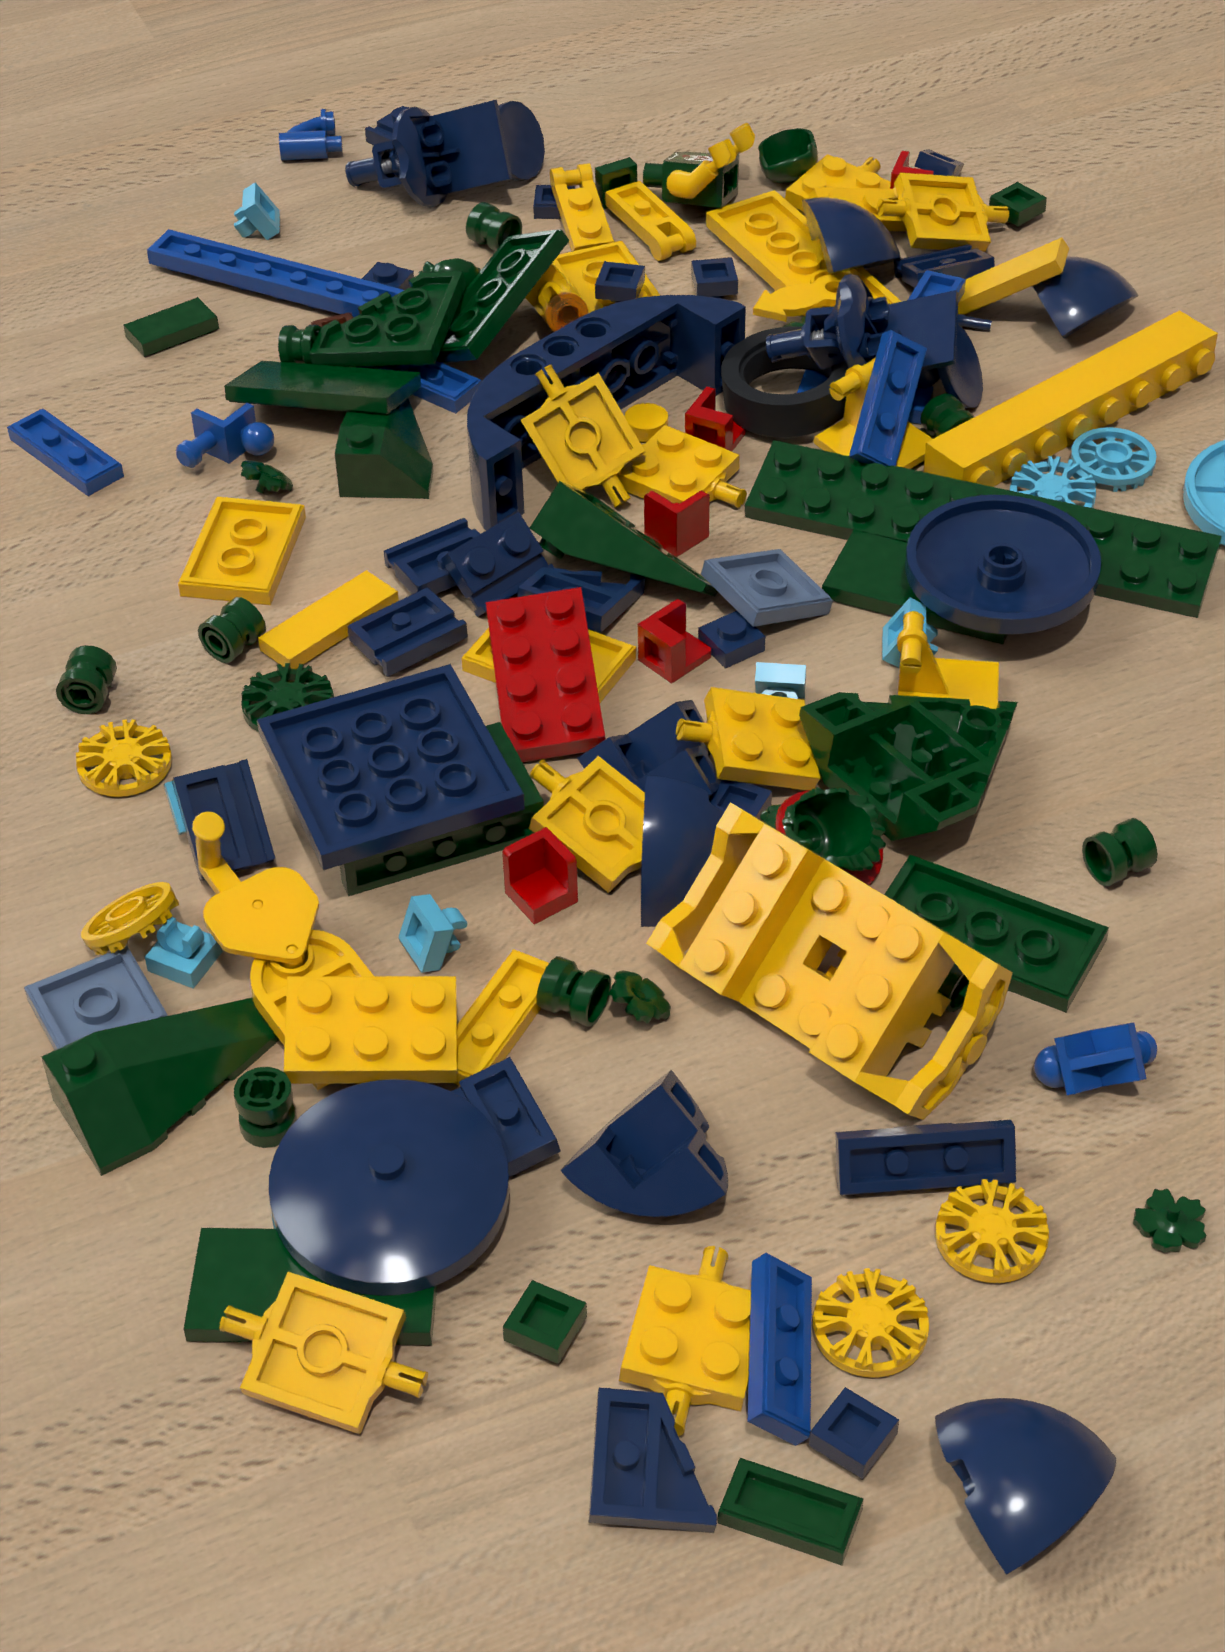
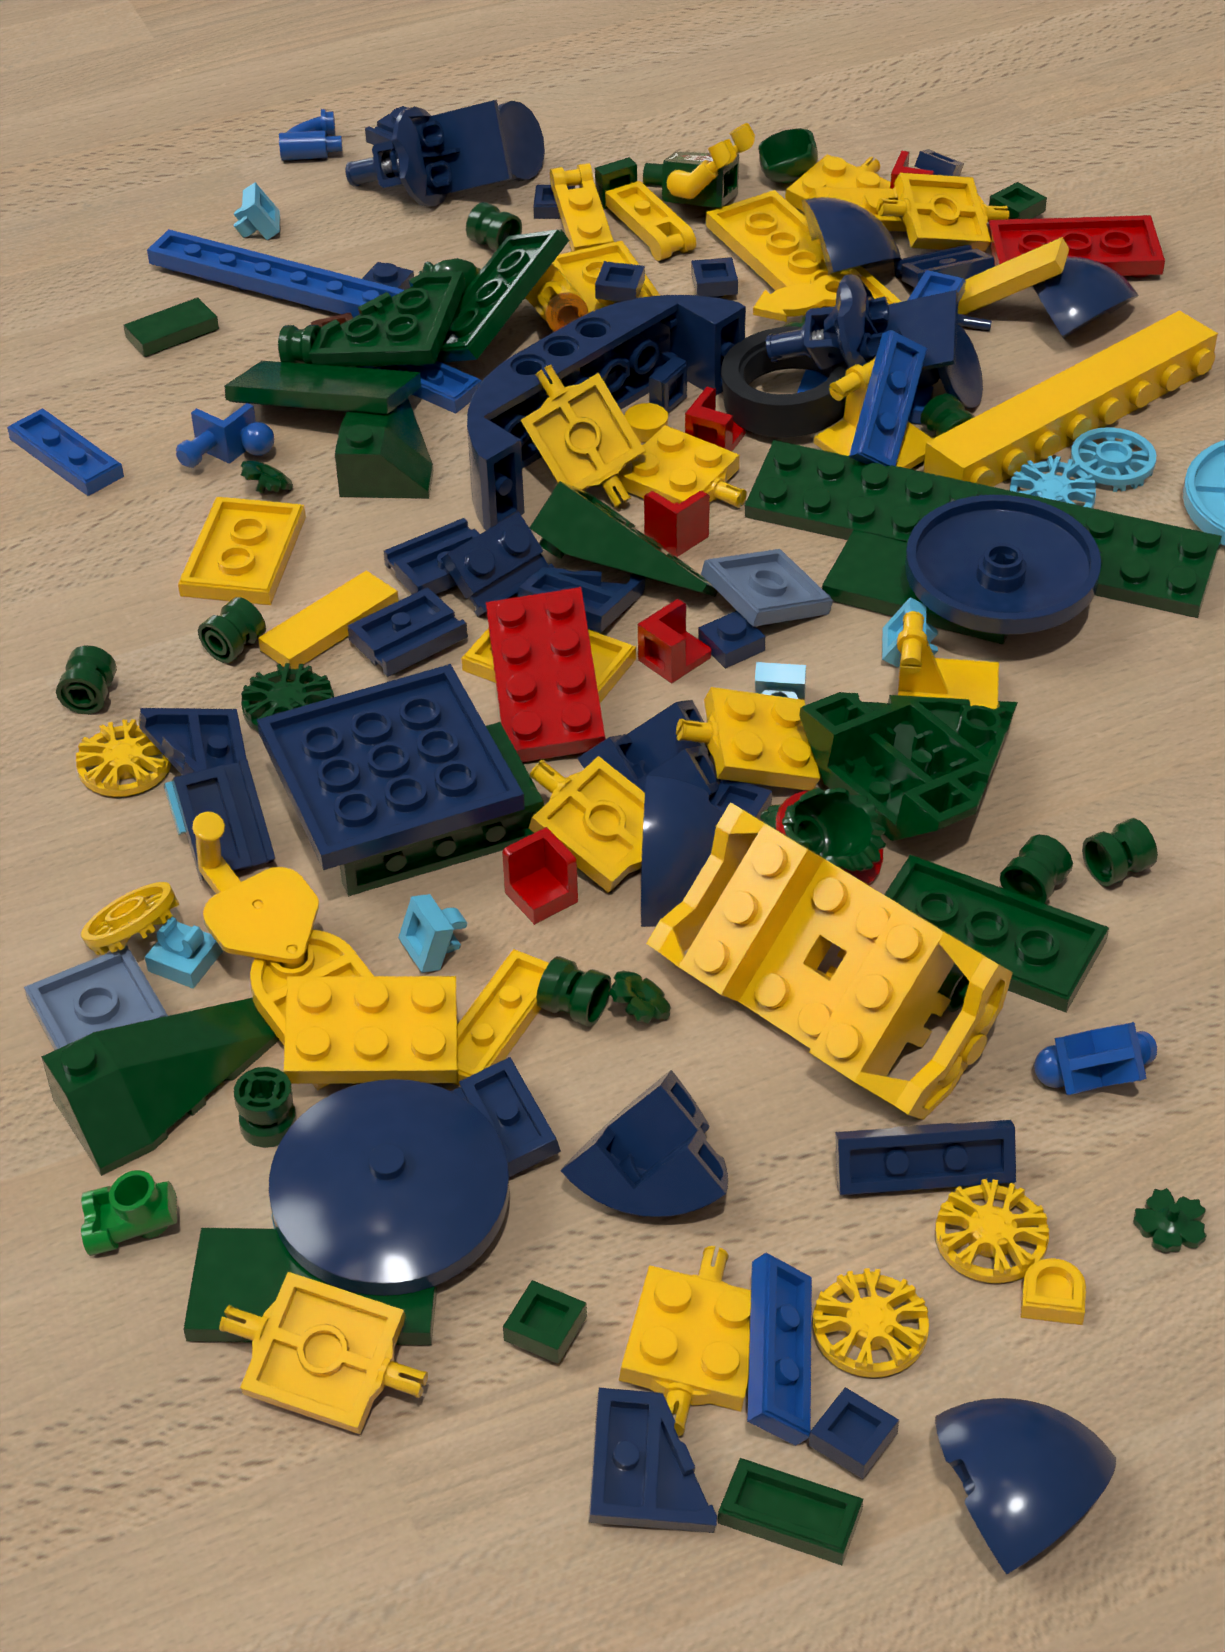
(126, 1210): none -> green plate
(194, 736): none -> dark blue wing
(669, 384): none -> dark blue tile
(1038, 869): none -> dark green wheel
(1054, 1292): none -> yellow tile
(1118, 242): none -> red plate

